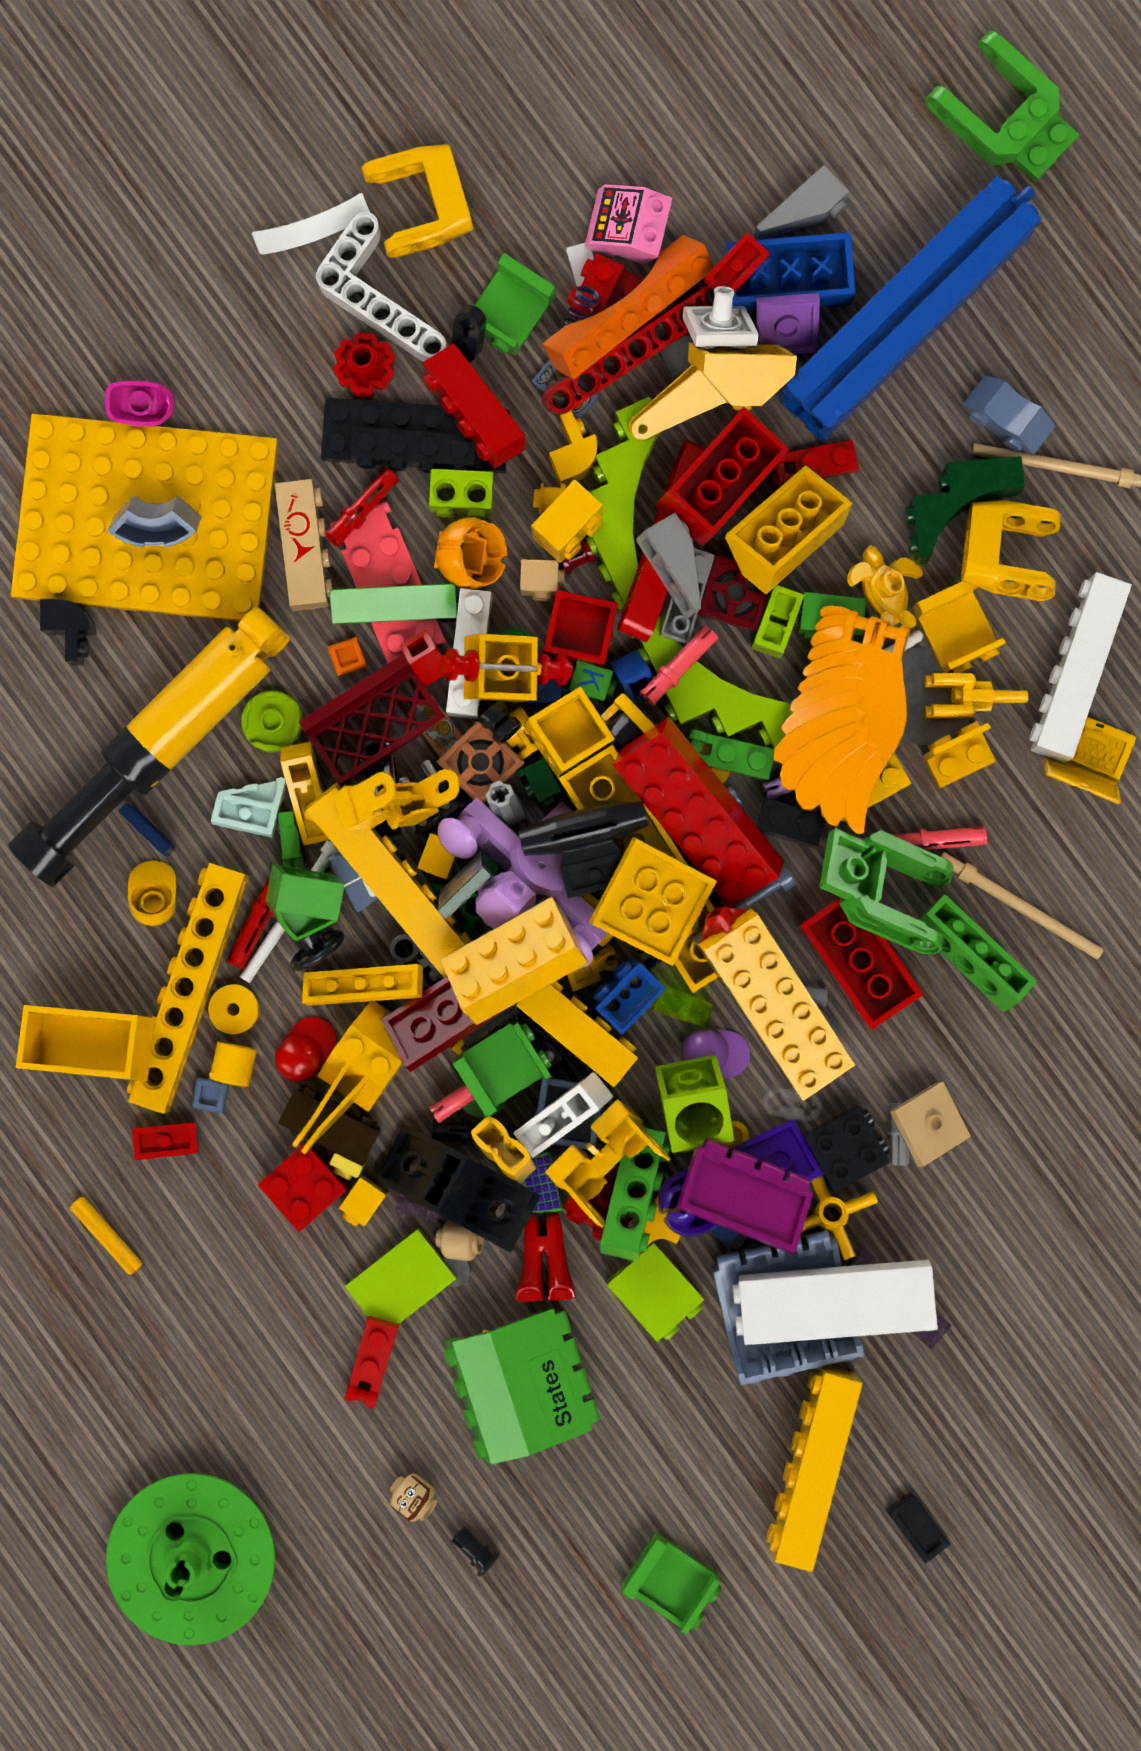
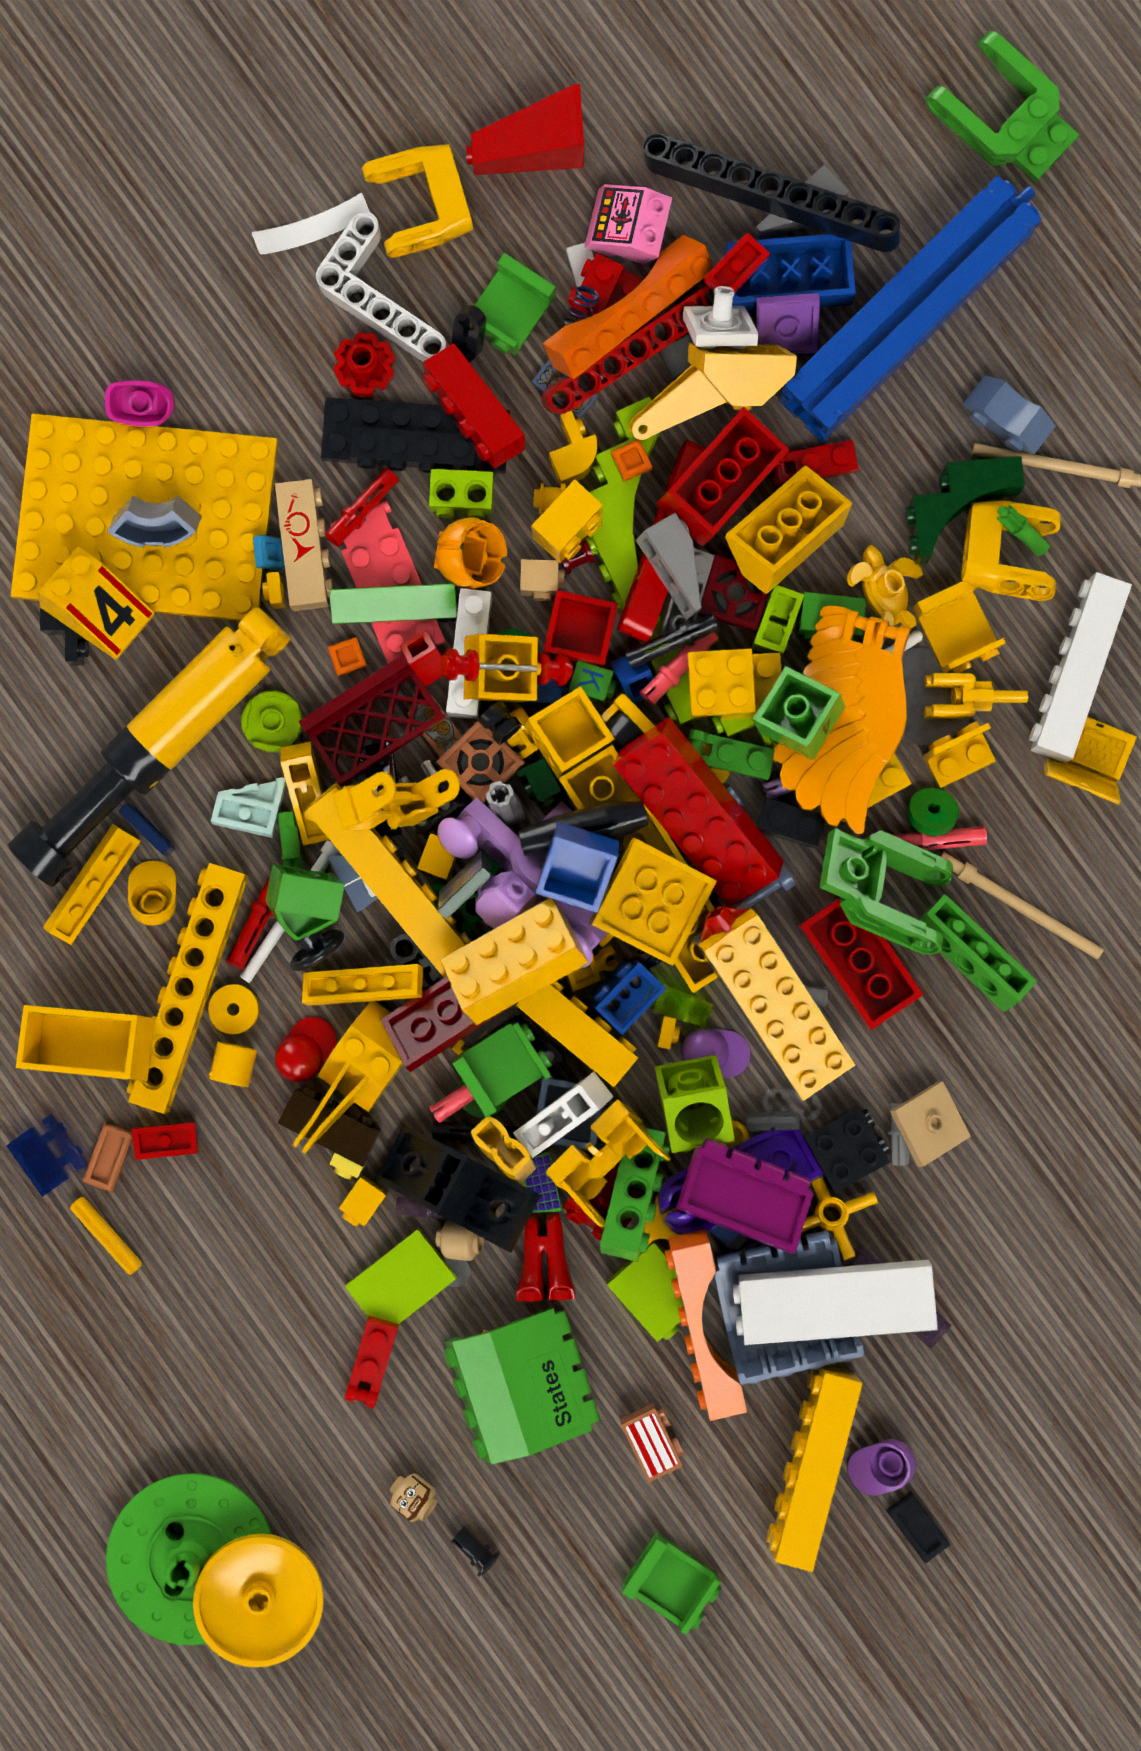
(40, 1162): none -> clear blue plate
(91, 884): none -> yellow plate
(94, 603): none -> yellow slope
(108, 1157): none -> nougat tile
(210, 1095): sand blue tile -> none
(258, 1600): none -> yellow dish
(268, 552): none -> dark azure tile
(274, 590): none -> yellow plate
(303, 1186): red piece -> none
(532, 139): none -> red slope
(577, 867): none -> blue piece
(631, 460): none -> orange tile
(651, 1441): none -> brick
(668, 1033): none -> yellow plate
(694, 1270): none -> arch
(706, 624): none -> black pin
(730, 682): none -> yellow bracket
(765, 1121): none -> dark grey piece
(779, 203): none -> black beam
(799, 712): none -> bright green brick
(882, 1467): none -> medium lavender cap
(930, 823): none -> green piece
(1023, 530): none -> bright green piece

